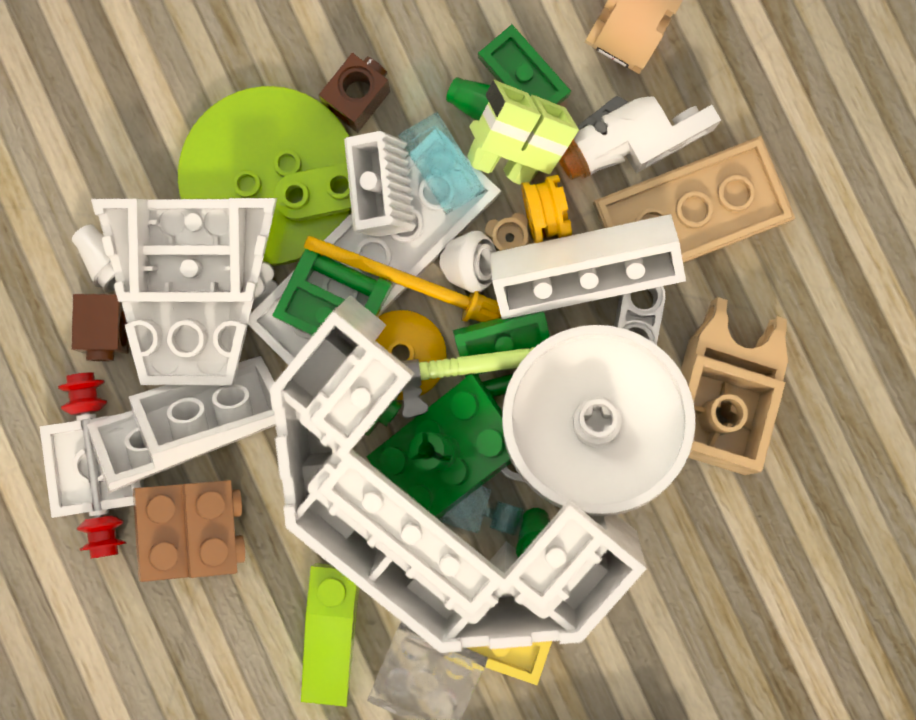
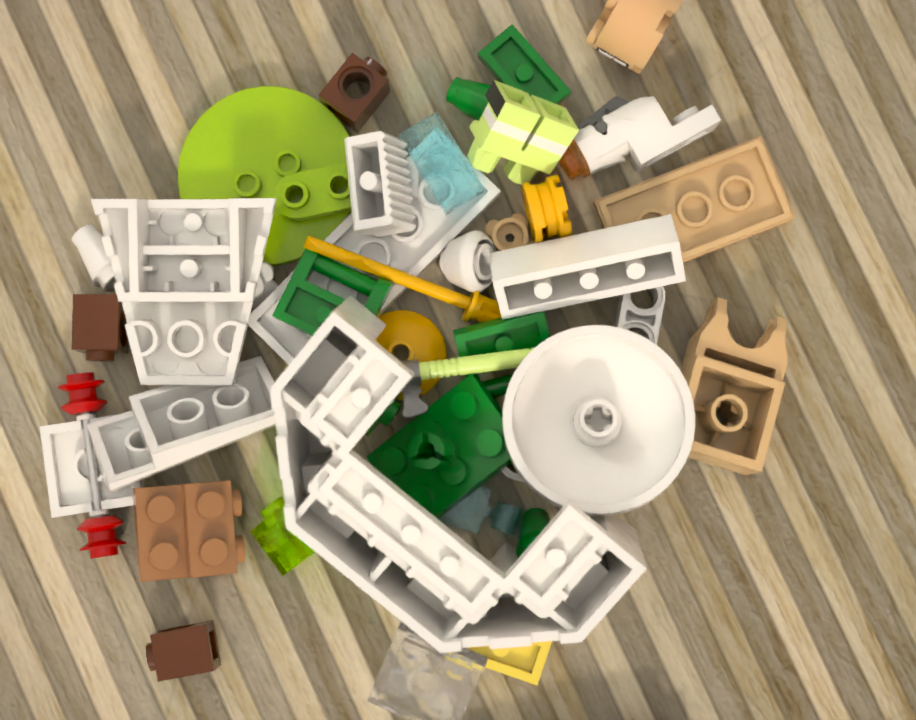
(183, 651): none -> reddish brown brick
(277, 541): none -> clear neon green brick
(328, 636): lime slope -> none

